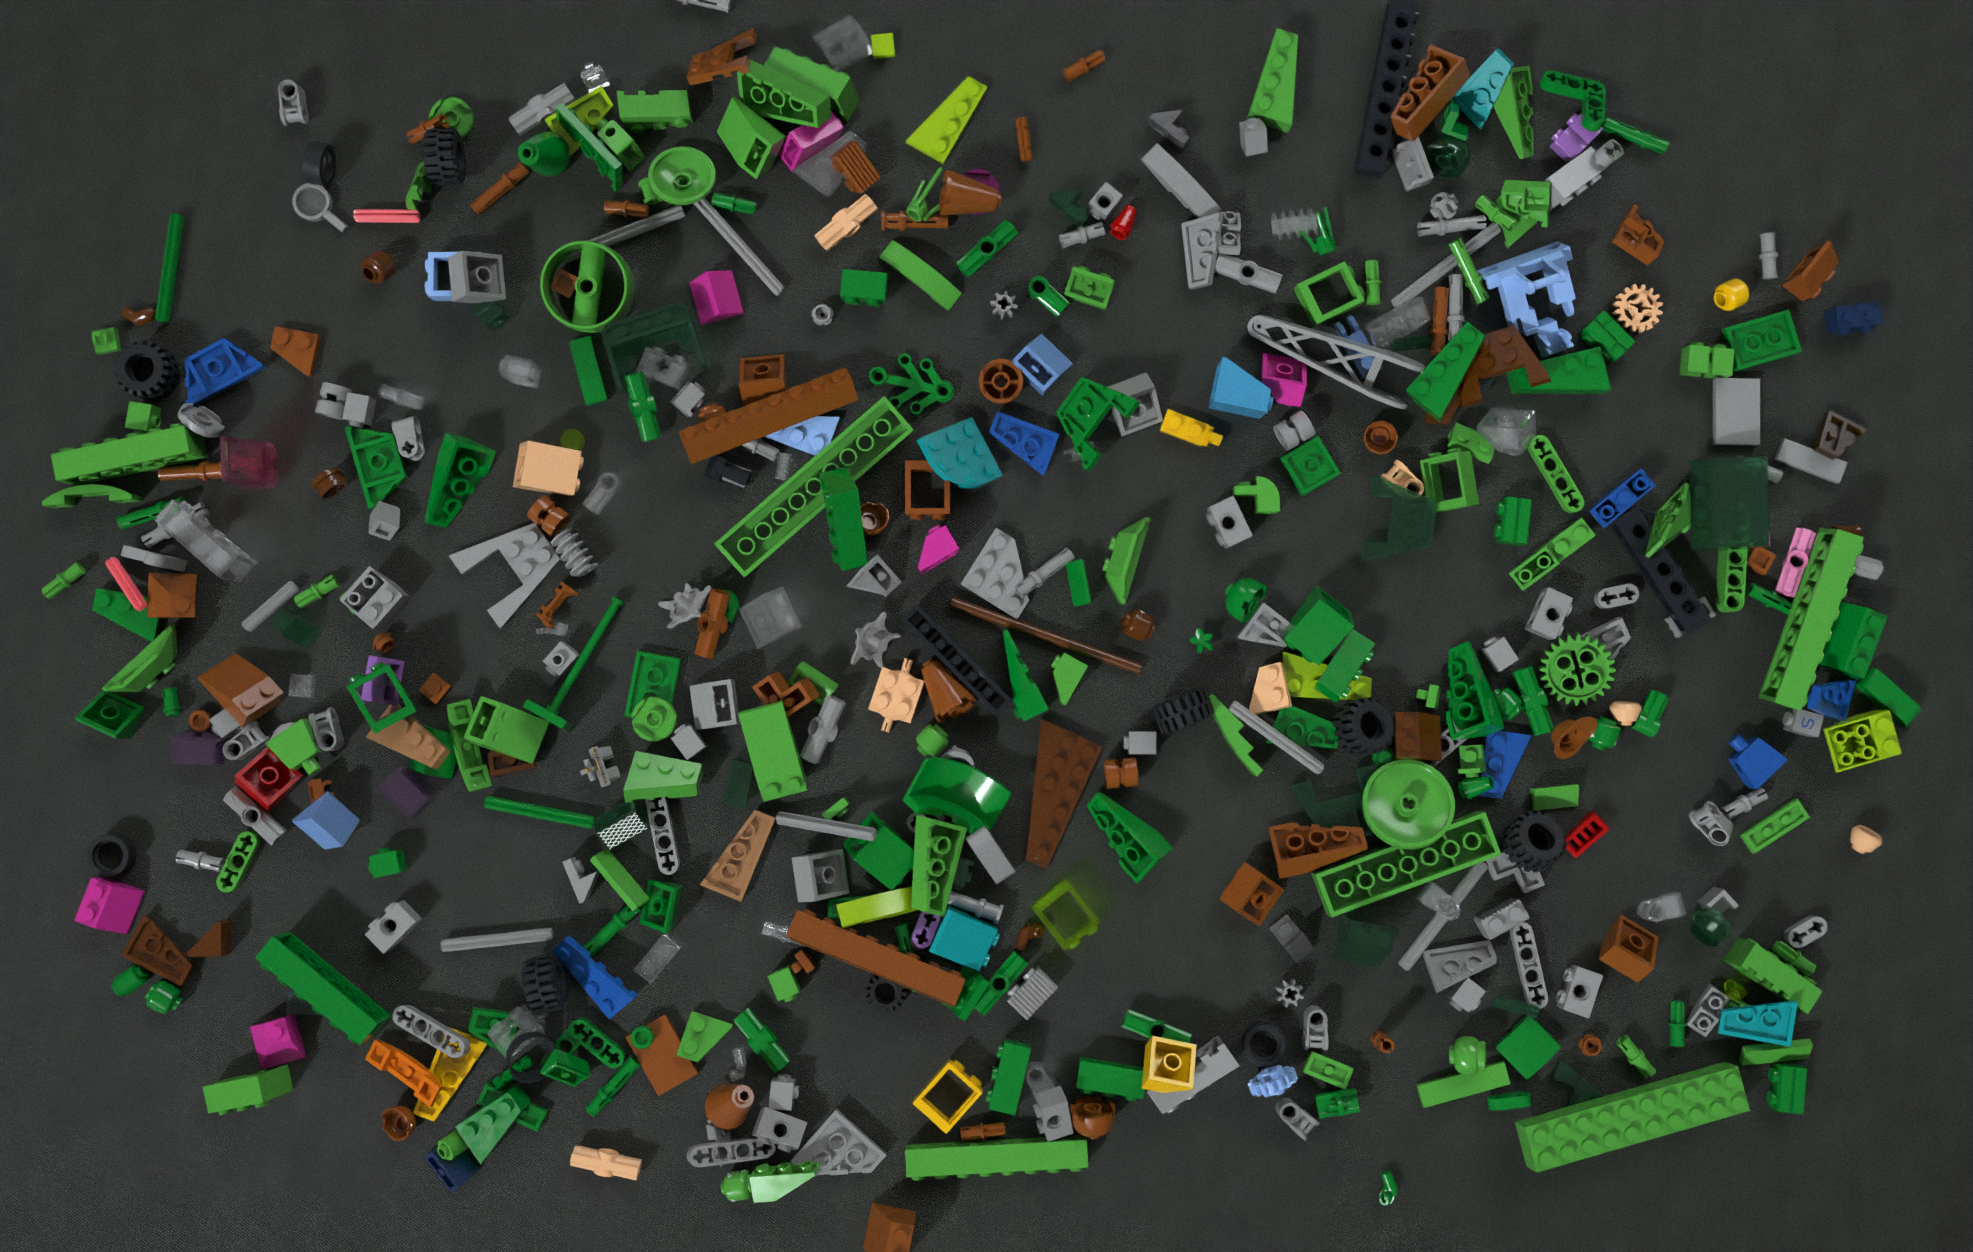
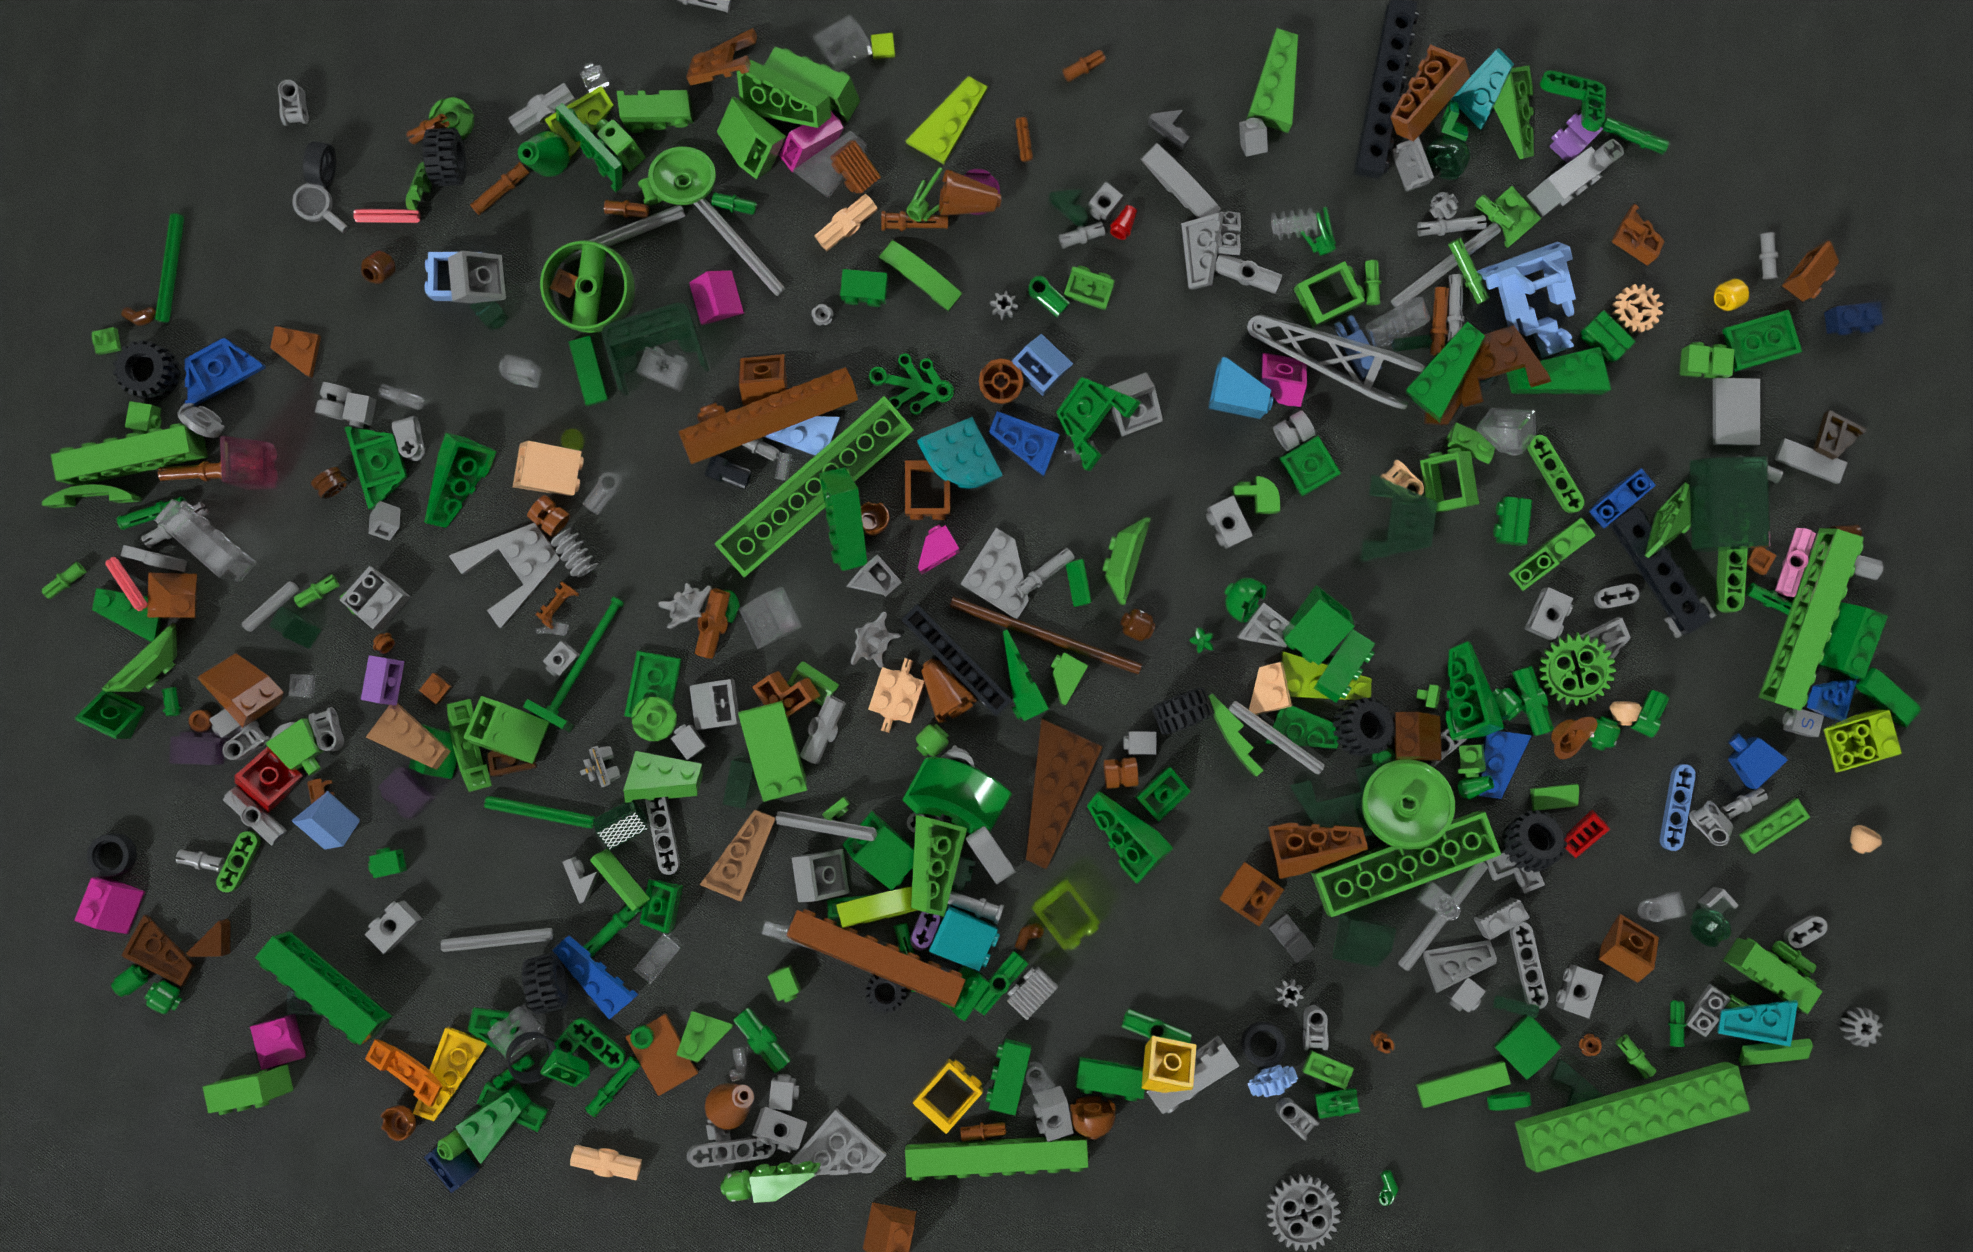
(395, 716): green window -> none
(432, 1028): light grey beam -> none
(642, 406): green piece -> none
(689, 398): light grey brick -> none
(803, 961): dark orange tile -> none
(997, 239): green piece -> none
(1163, 793): none -> green slope
(1189, 429): yellow hinge -> none
(1308, 1232): none -> light grey gear
(1380, 437): dark orange hair -> none
(1468, 1055): bright green piece -> none
(1498, 653): light grey brick -> none
(1527, 199): bright green slope -> none
(1673, 806): none -> medium blue beam
(1734, 990): clear neon green tile -> none
(1787, 1088): green brick -> none
(1861, 1027): none -> light grey gear

